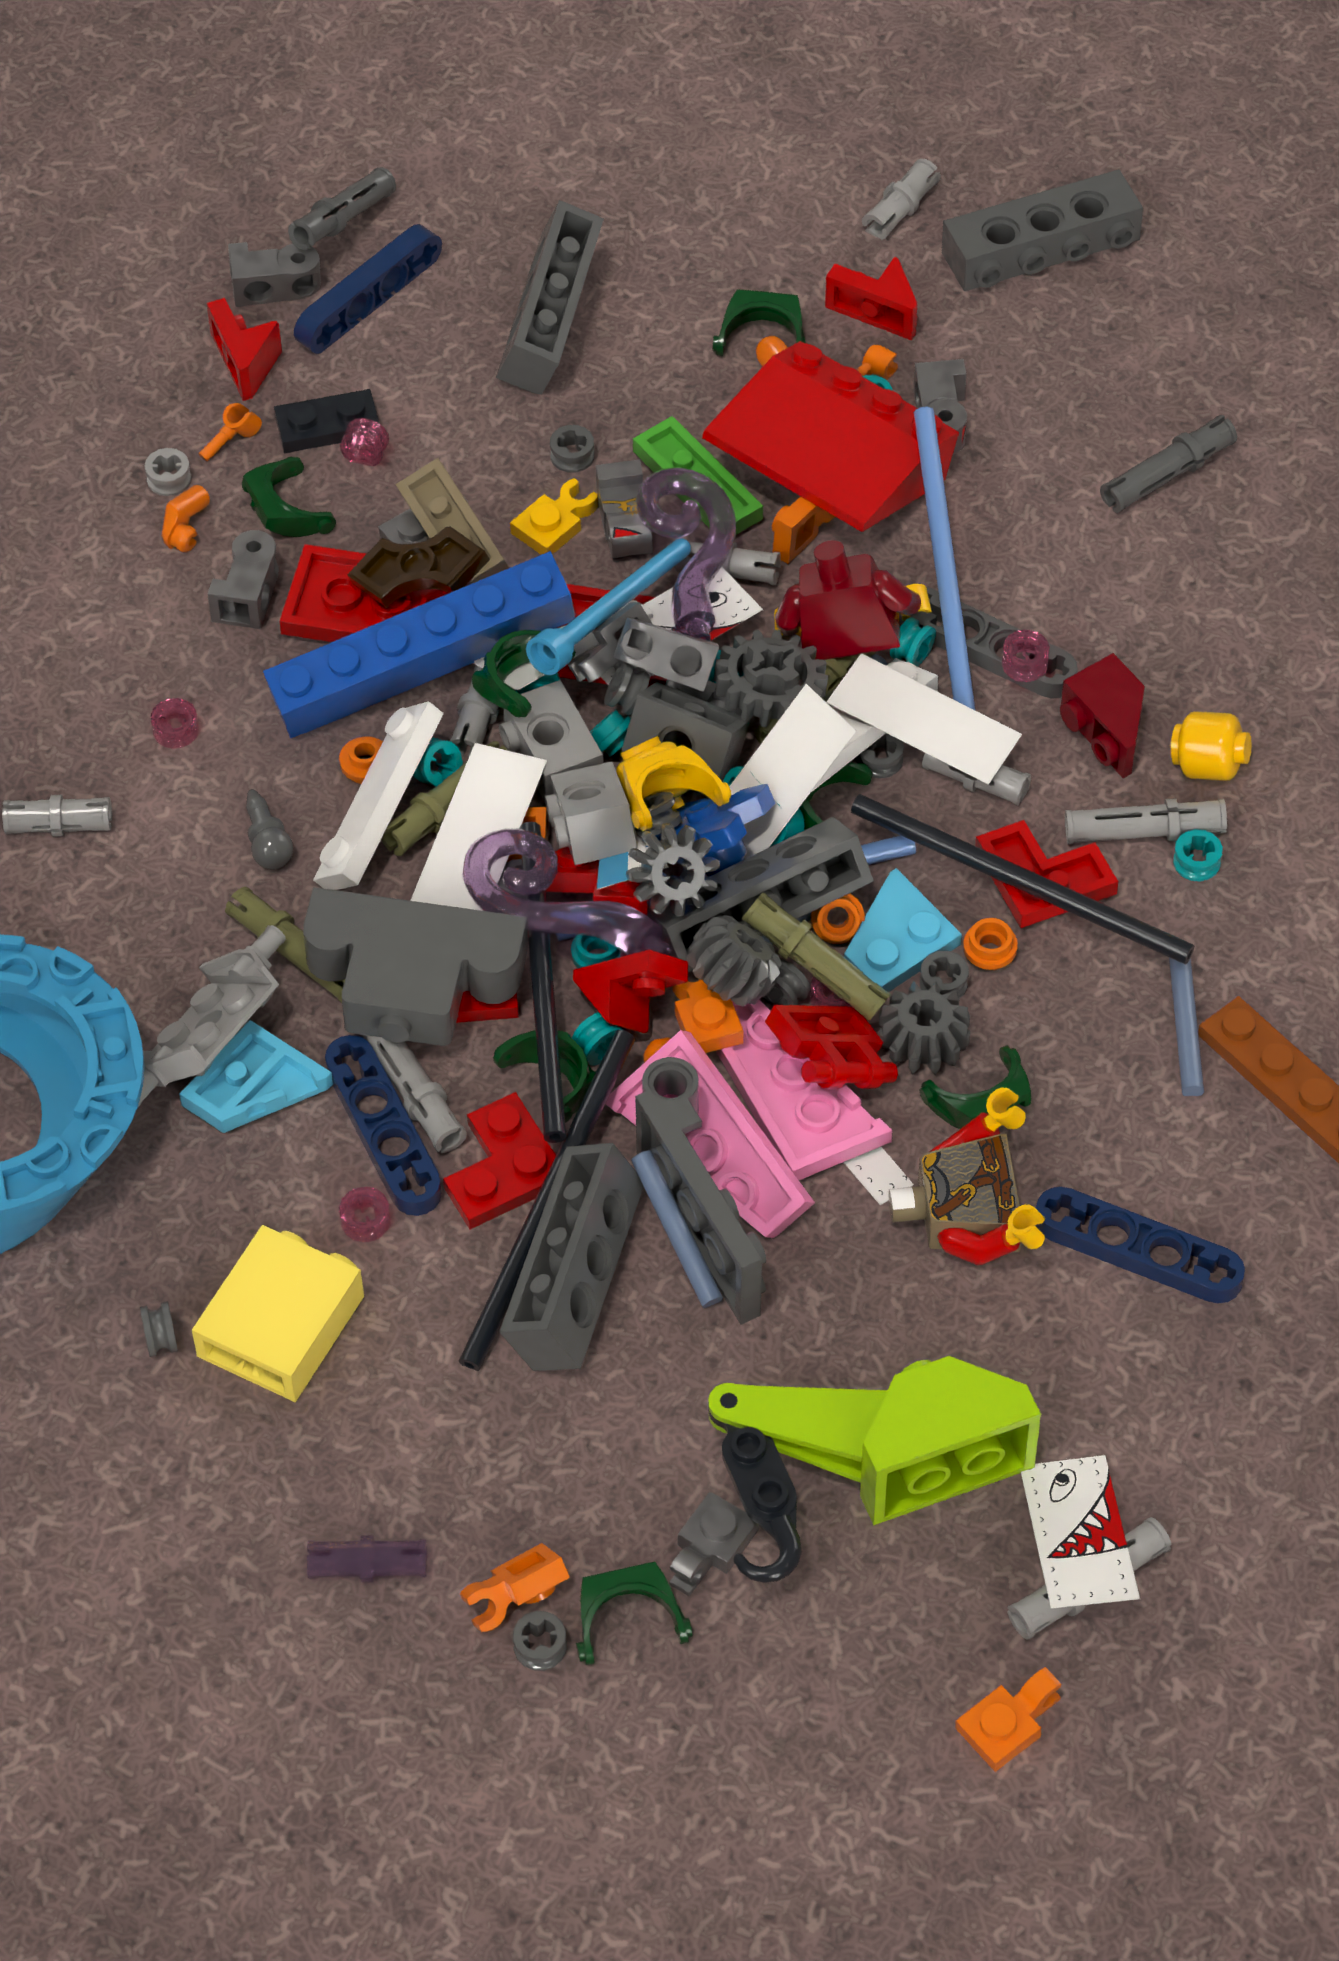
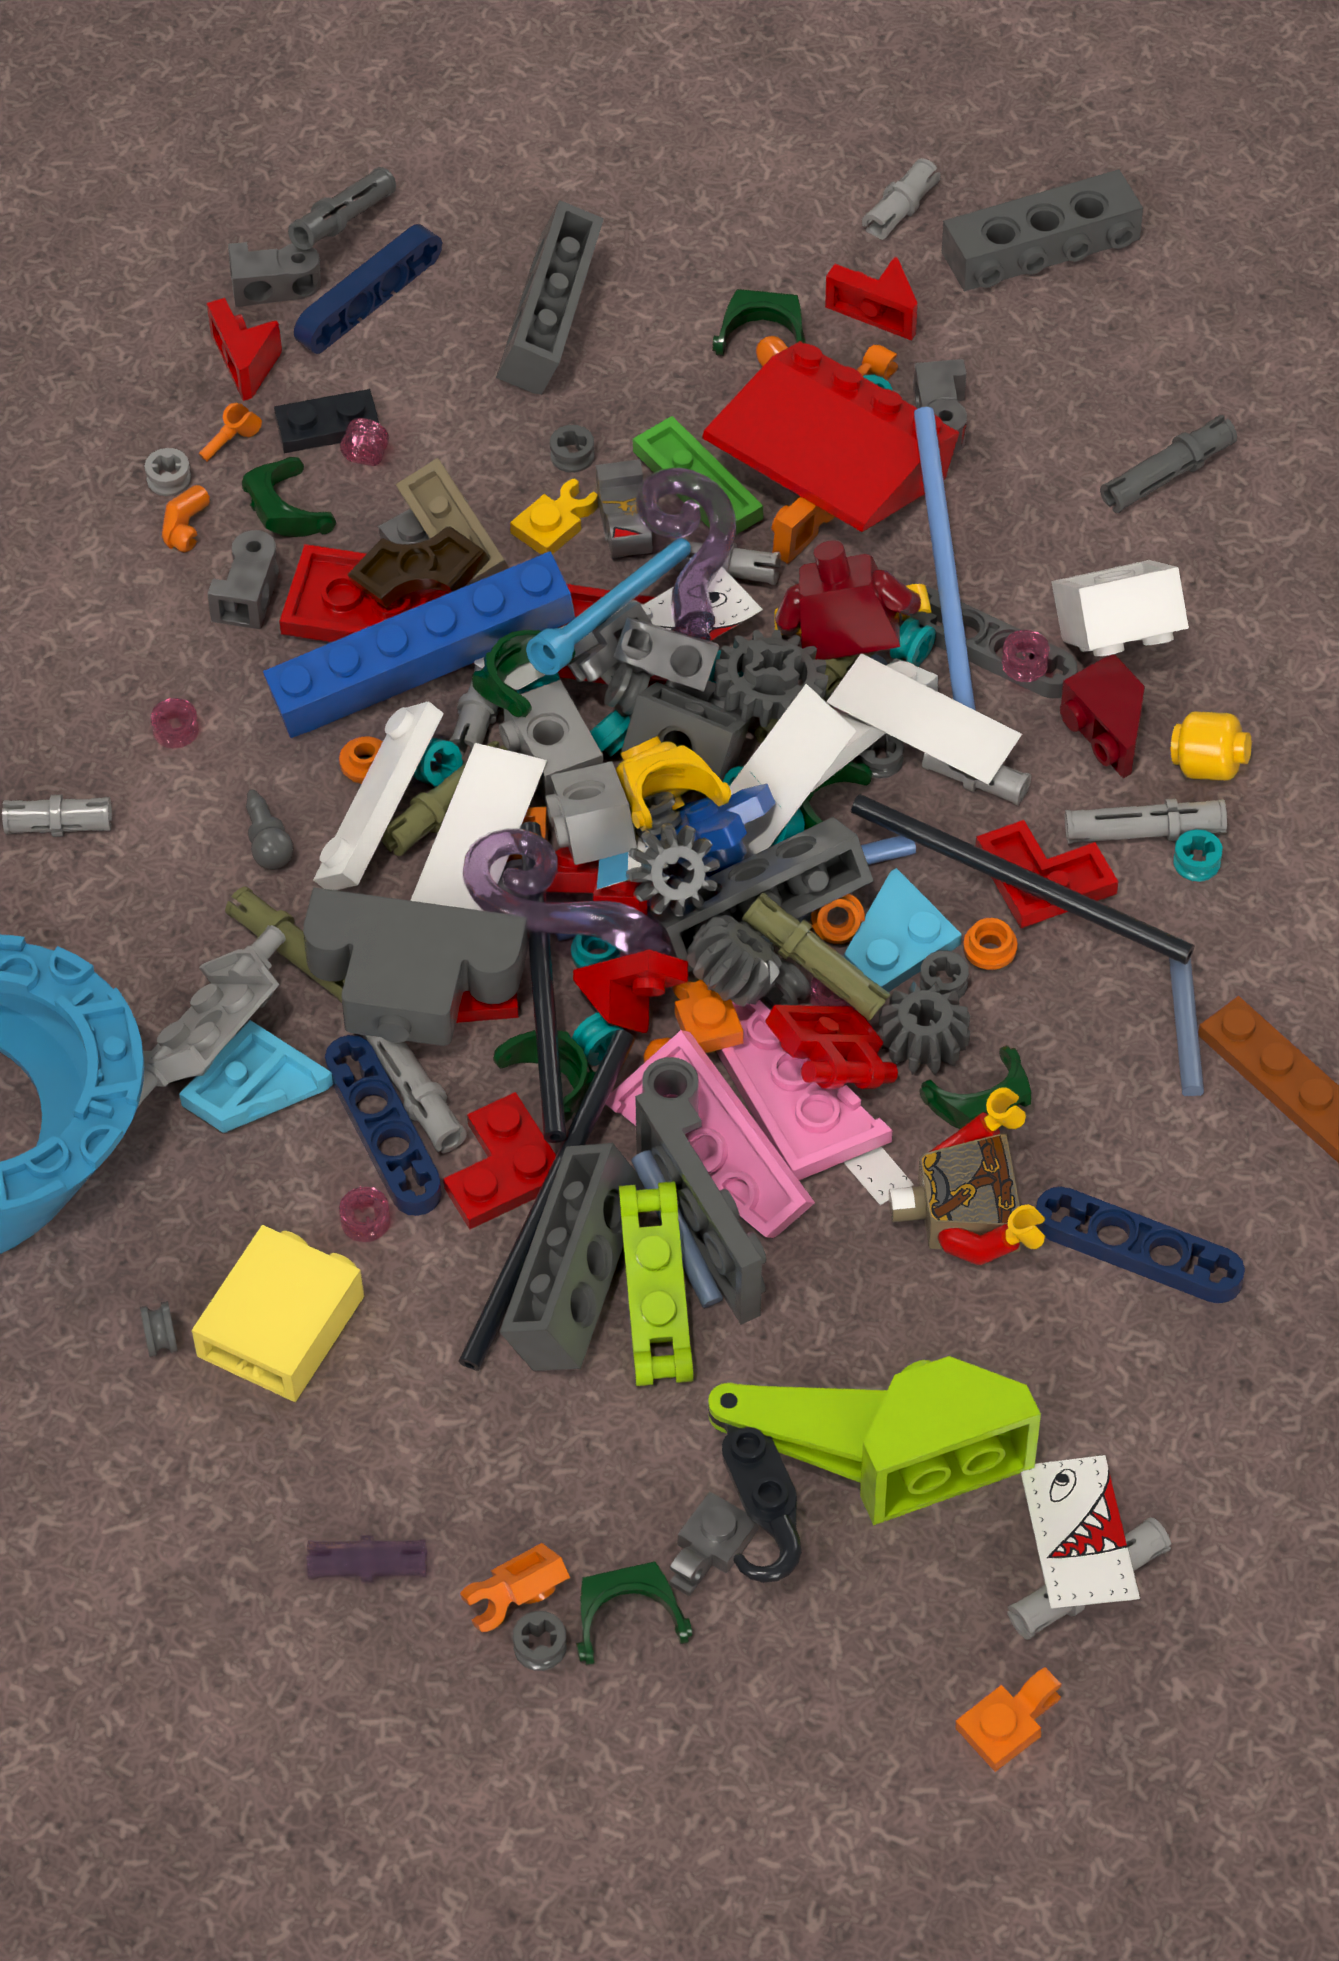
(655, 1284): none -> lime plate
(1120, 606): none -> white brick

